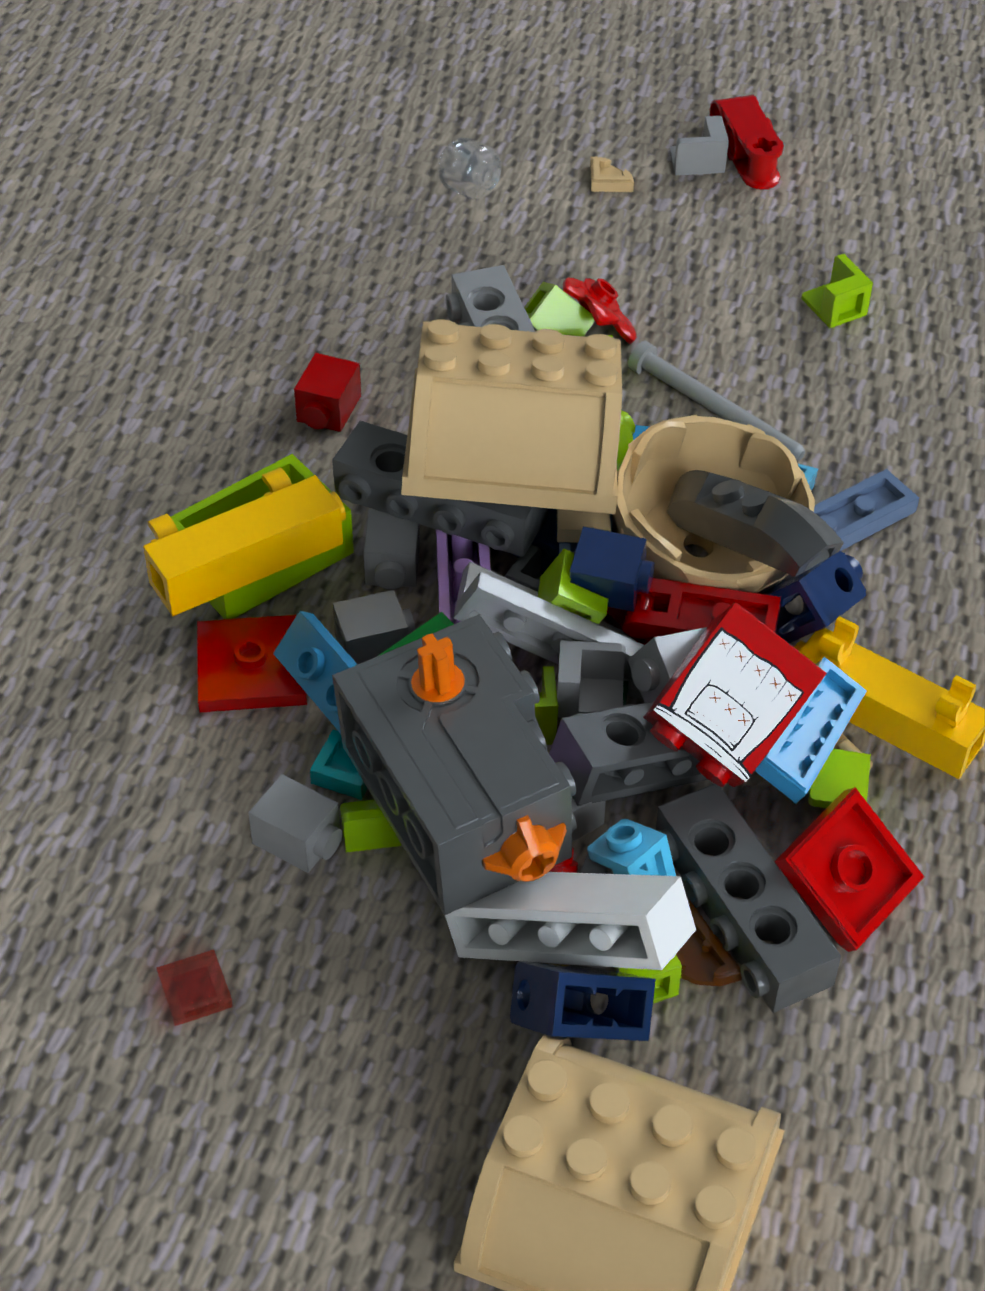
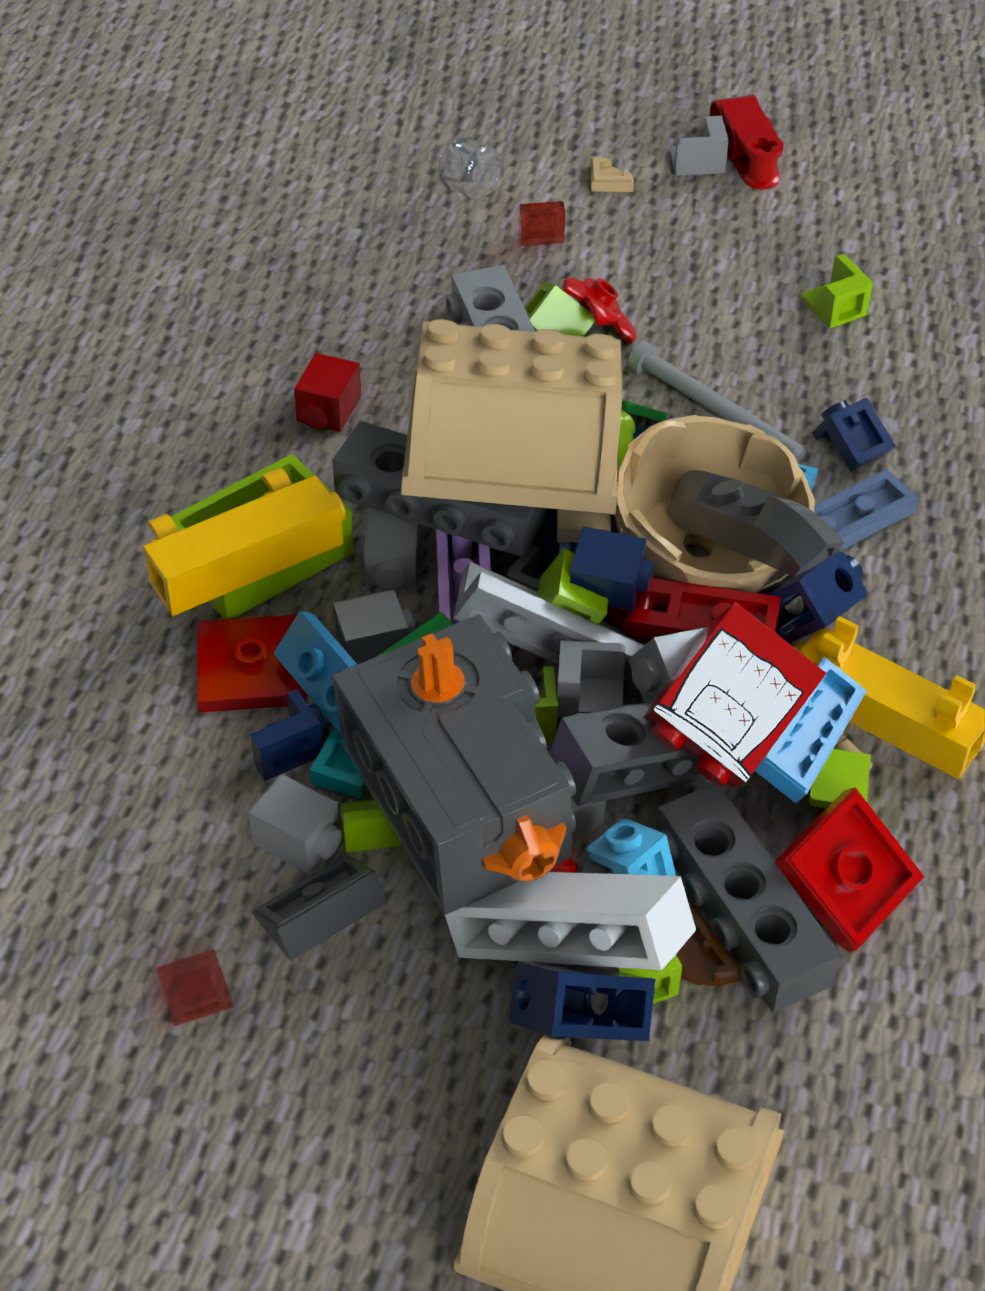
(290, 741): none -> dark blue bracket
(321, 906): none -> dark grey slope
(542, 223): none -> clear red tile
(643, 411): none -> green piece
(855, 432): none -> dark blue bracket

